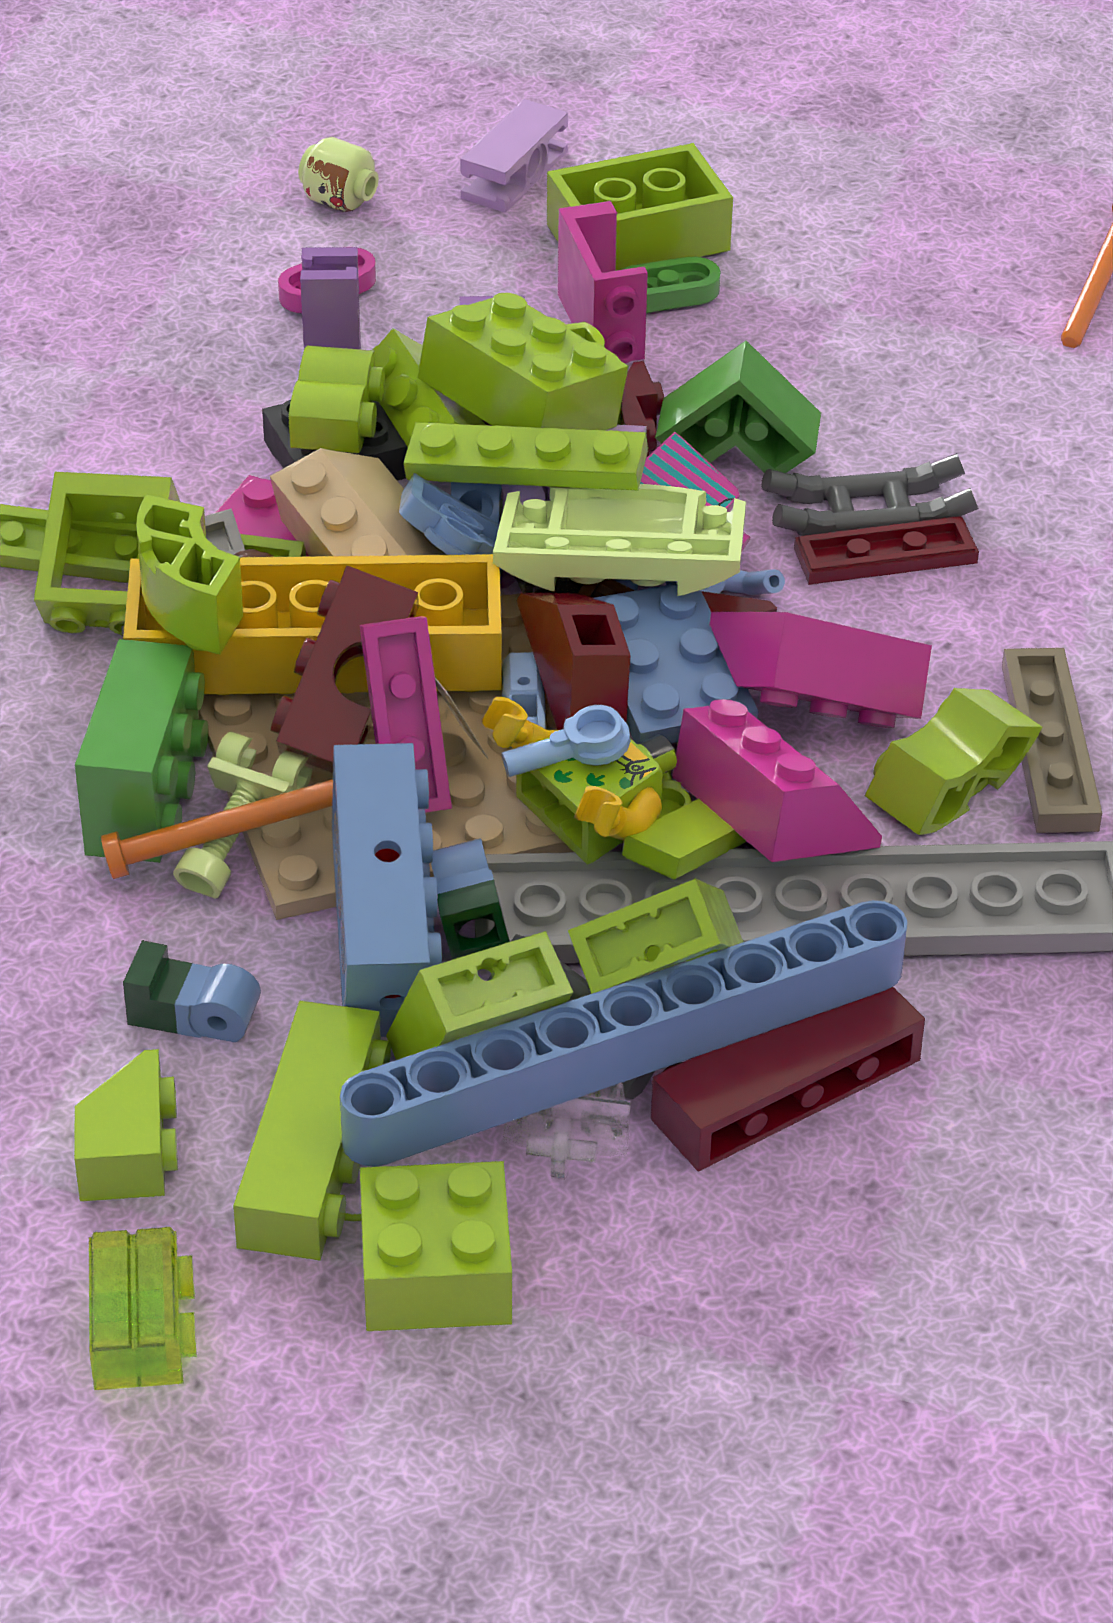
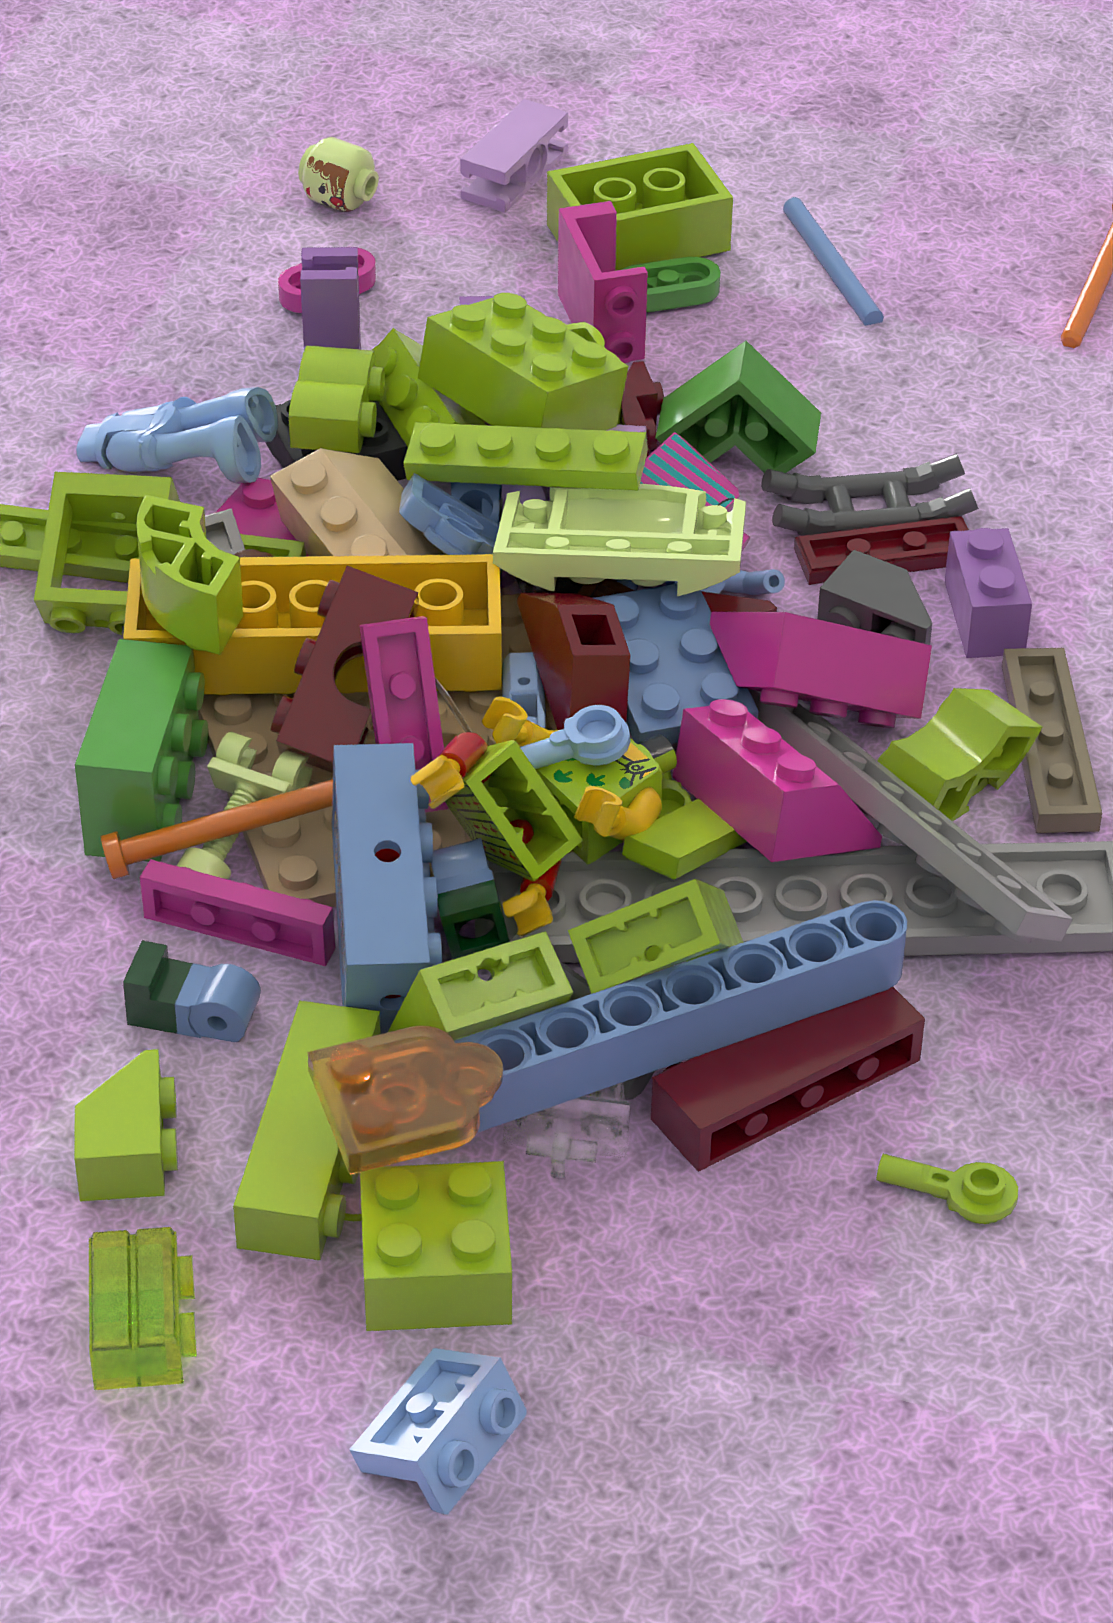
(182, 429): none -> light blue piece
(238, 912): none -> dark pink plate
(403, 1094): none -> clear orange plate
(443, 1425): none -> light blue bracket
(511, 810): none -> lime torso
(832, 262): none -> medium blue bar
(874, 598): none -> dark grey slope
(912, 821): none -> light grey plate
(975, 1190): none -> lime plate
(987, 592): none -> medium lavender brick

